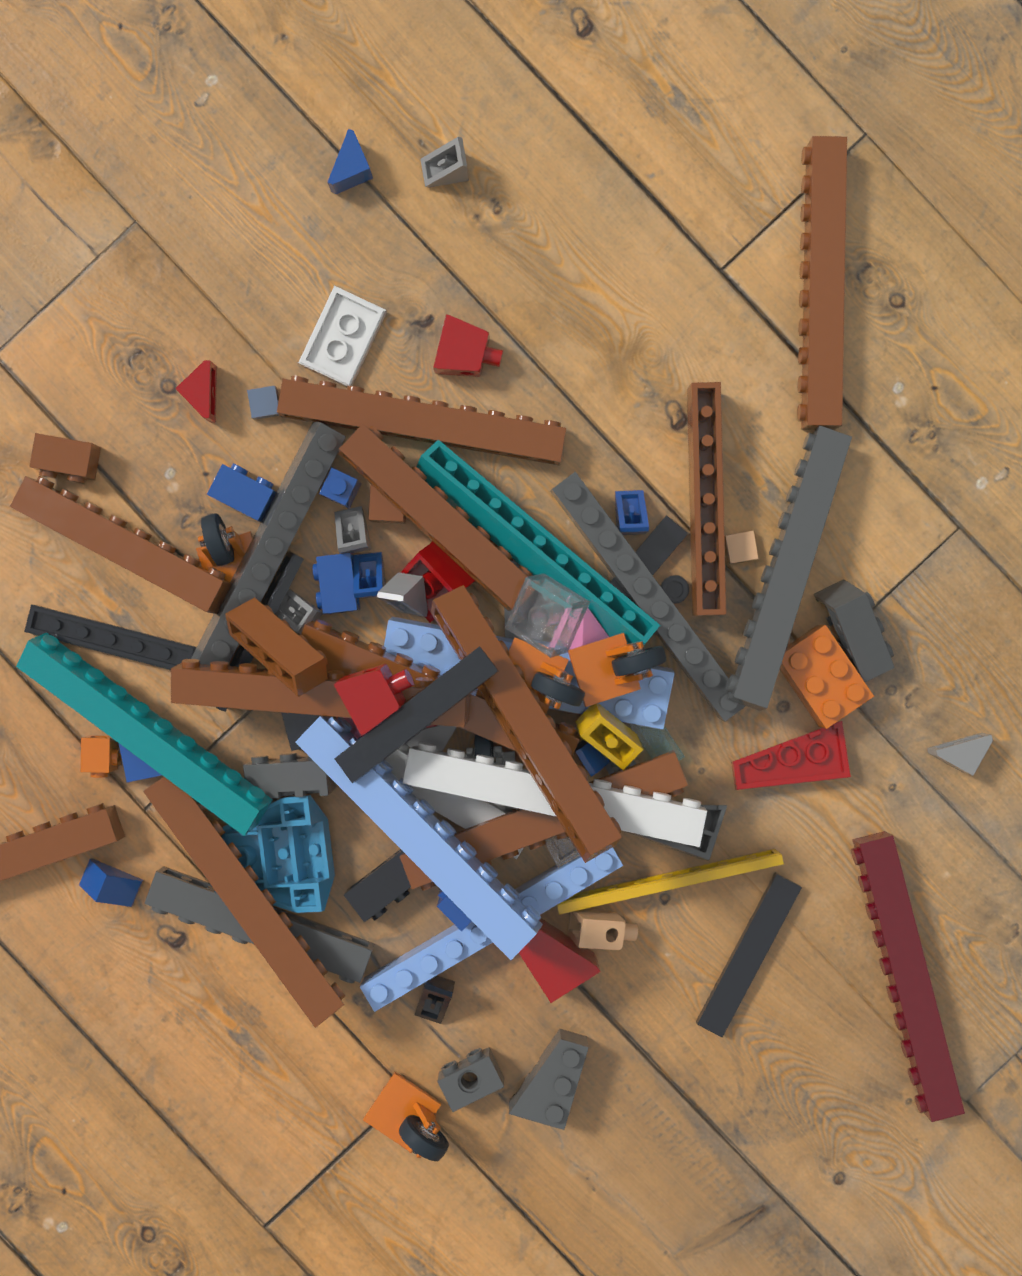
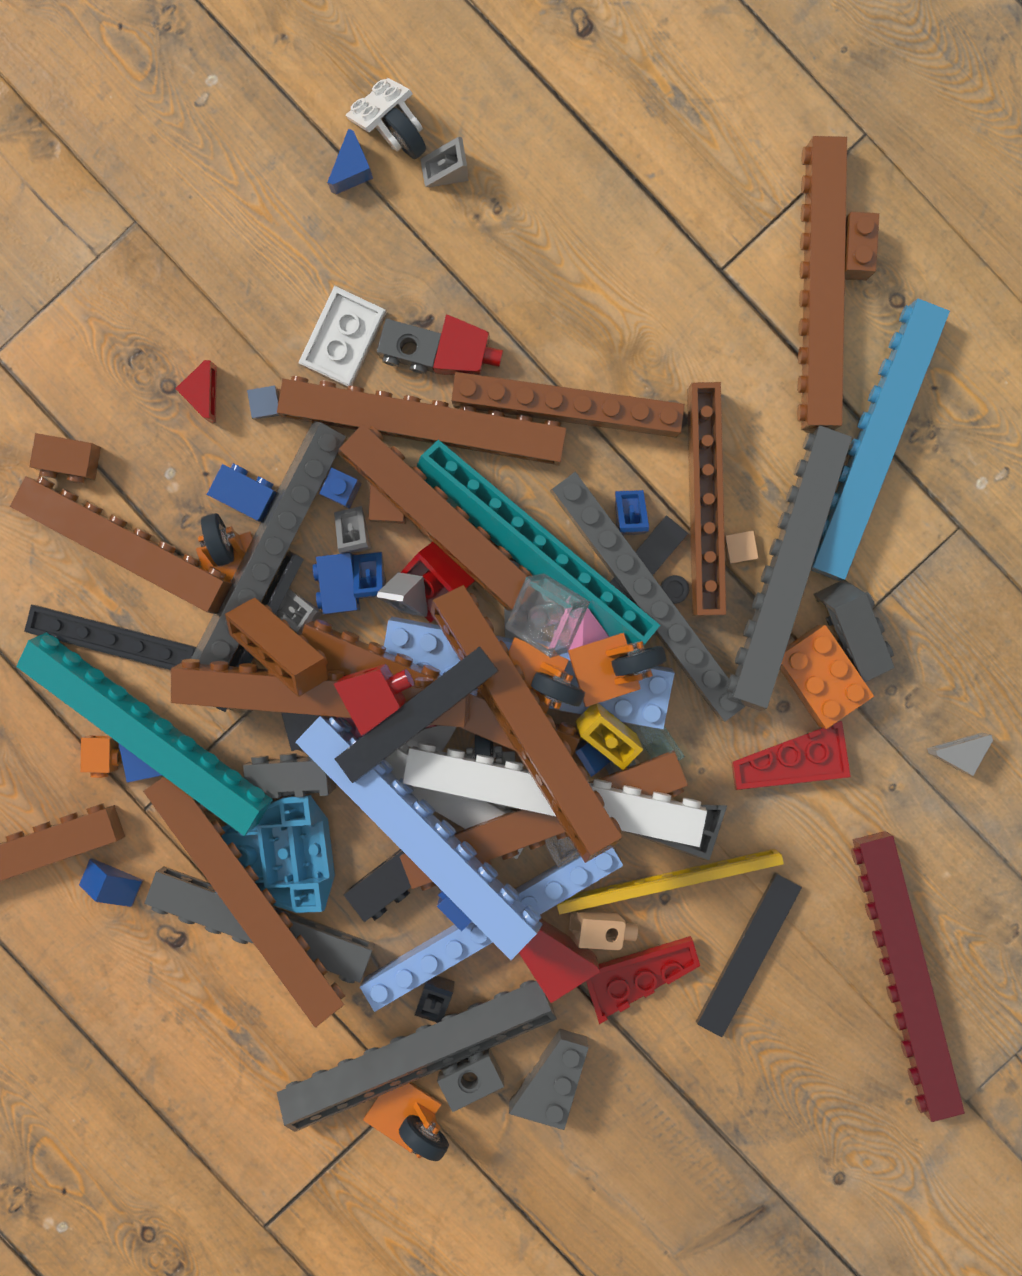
(397, 334): none -> dark grey brick
(399, 126): none -> white plate
(414, 1055): none -> dark grey brick
(568, 405): none -> dark orange brick
(639, 975): none -> red wing
(861, 245): none -> dark orange brick
(878, 436): none -> dark azure brick

